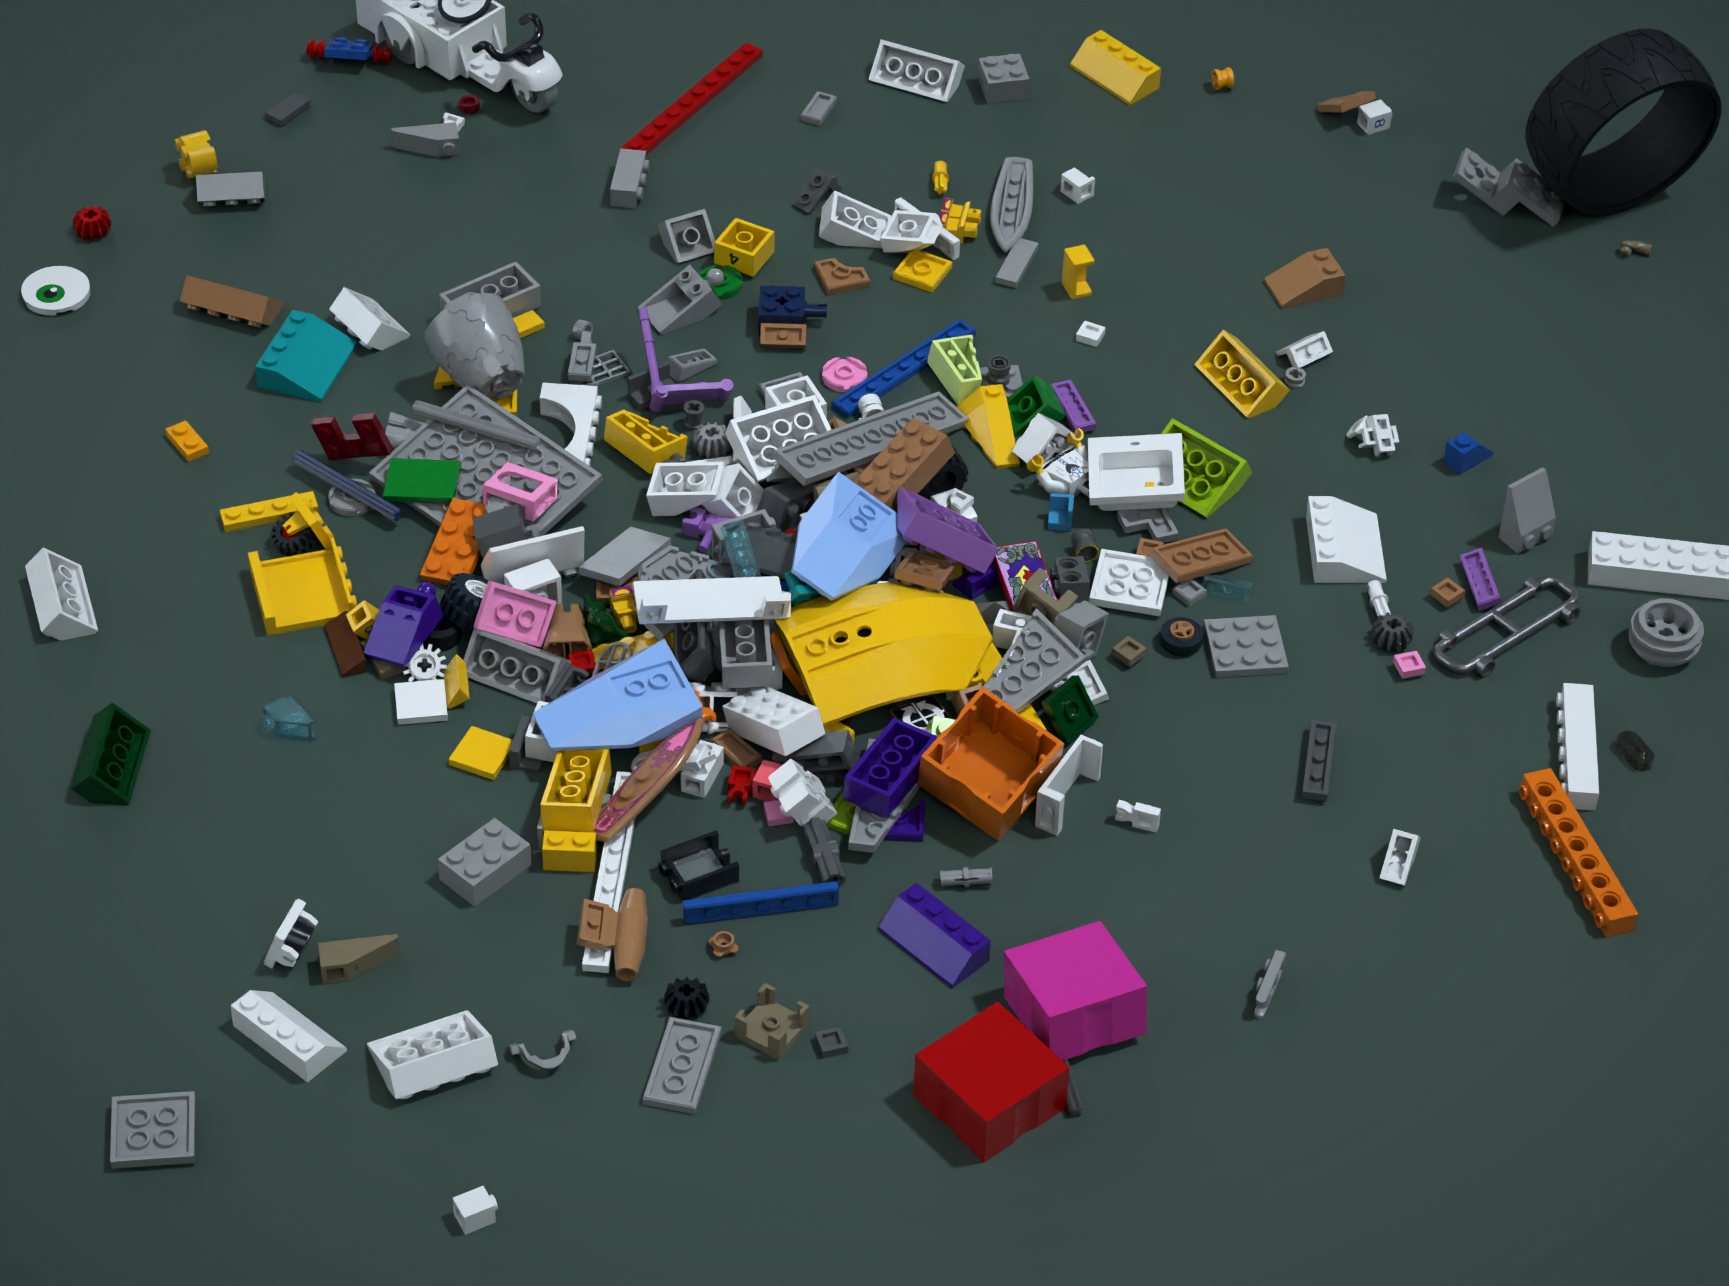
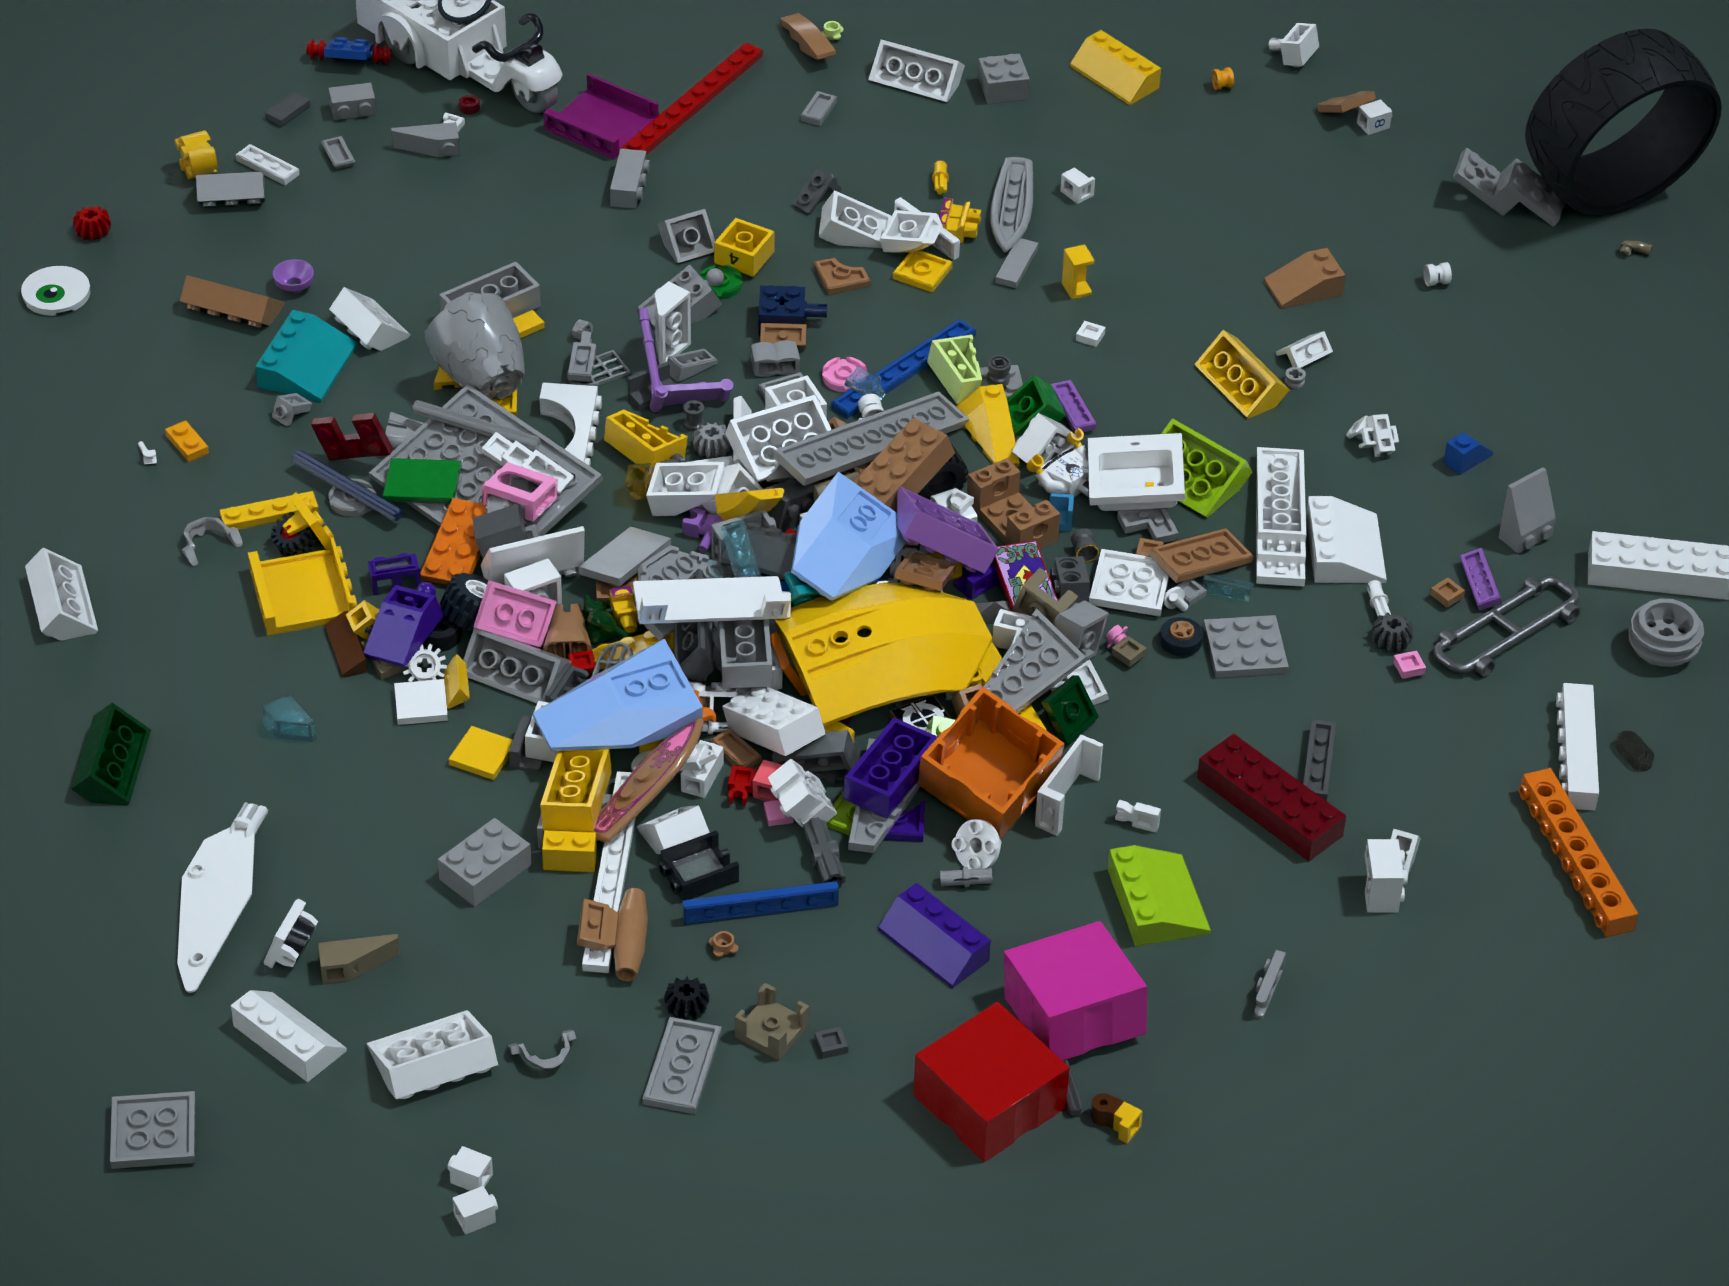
(149, 456): none -> white hand
(199, 527): none -> light grey helmet
(216, 893): none -> white wing
(268, 164): none -> white tile
(288, 406): none -> light grey bracket
(293, 271): none -> medium lavender piece
(338, 152): none -> light grey tile
(352, 101): none -> light grey brick
(393, 569): none -> dark purple window
(470, 1169): none -> white brick
(504, 451): none -> white slope
(602, 117): none -> magenta panel
(638, 480): none -> clear yellow brick
(672, 321): none -> white slope
(674, 828): none -> white slope
(742, 503): none -> yellow slope
(775, 358): none -> light grey brick
(808, 36): none -> medium nougat slope
(832, 30): none -> yellowish green plate
(865, 383): none -> clear light blue slope
(977, 844): none -> white plate
(1007, 511): none -> medium nougat plate
(1115, 635): none -> bright pink plate
(1117, 1115): none -> leg
(1156, 895): none -> lime slope
(1175, 598): none -> white plate
(1271, 797): none -> dark red brick
(1280, 517): none -> white slope
(1297, 44): none -> white brick
(1384, 876): none -> white brick
(1437, 274): none -> white wheel

